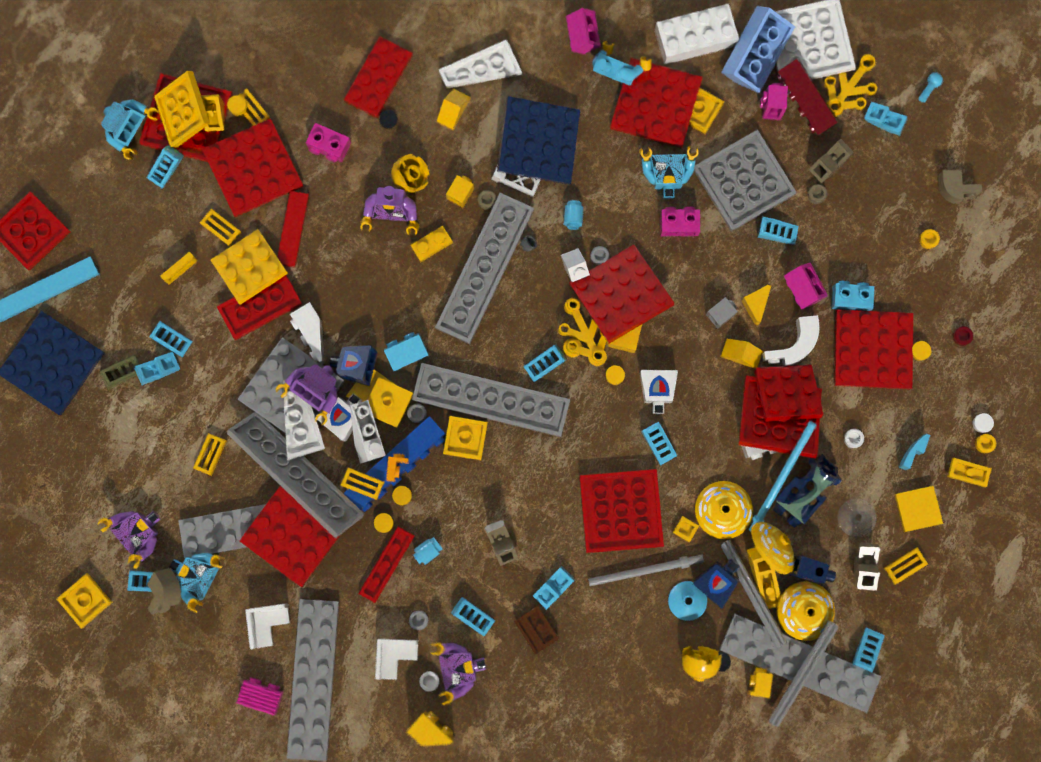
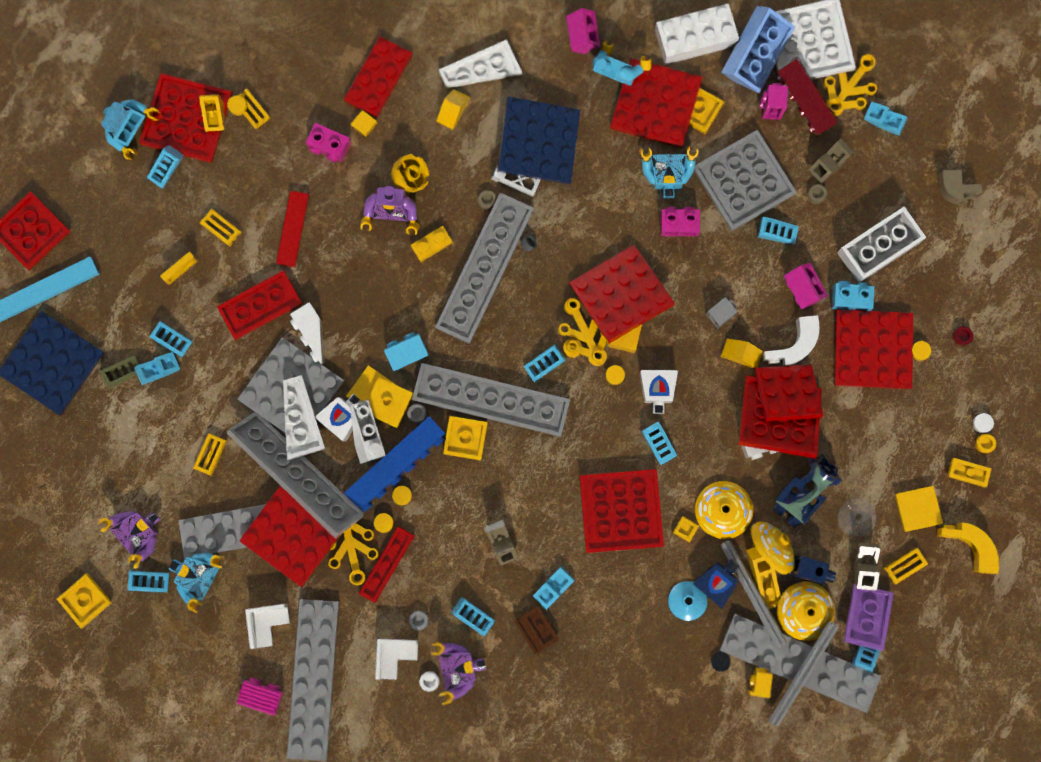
(165, 590): dark tan brick -> none
(181, 109): yellow plate -> none
(249, 266): yellow plate -> none
(252, 167): red plate -> none
(314, 386): medium lavender torso -> none
(350, 544): none -> yellow plant
(355, 363): dark blue torso -> none
(364, 123): none -> yellow tile
(378, 489): yellow tile -> none
(388, 119): black piece -> none
(393, 470): light orange bracket -> none
(427, 551): medium azure brick -> none
(429, 731): yellow slope -> none
(460, 190): yellow brick -> none
(573, 214): medium azure brick -> none
(575, 265): white brick -> none
(599, 255): light grey tile -> none
(683, 562): light grey bar -> none
(701, 663): yellow cylinder -> none
(756, 303): yellow slope -> none
(784, 474): medium azure bar -> none
(853, 438): white tile -> none
(868, 618): none -> medium lavender plate
(881, 244): none -> white brick
(917, 447): medium azure slope -> none
(929, 239): yellow tile -> none
(934, 81): medium azure bar -> none
(983, 548): none -> yellow arch

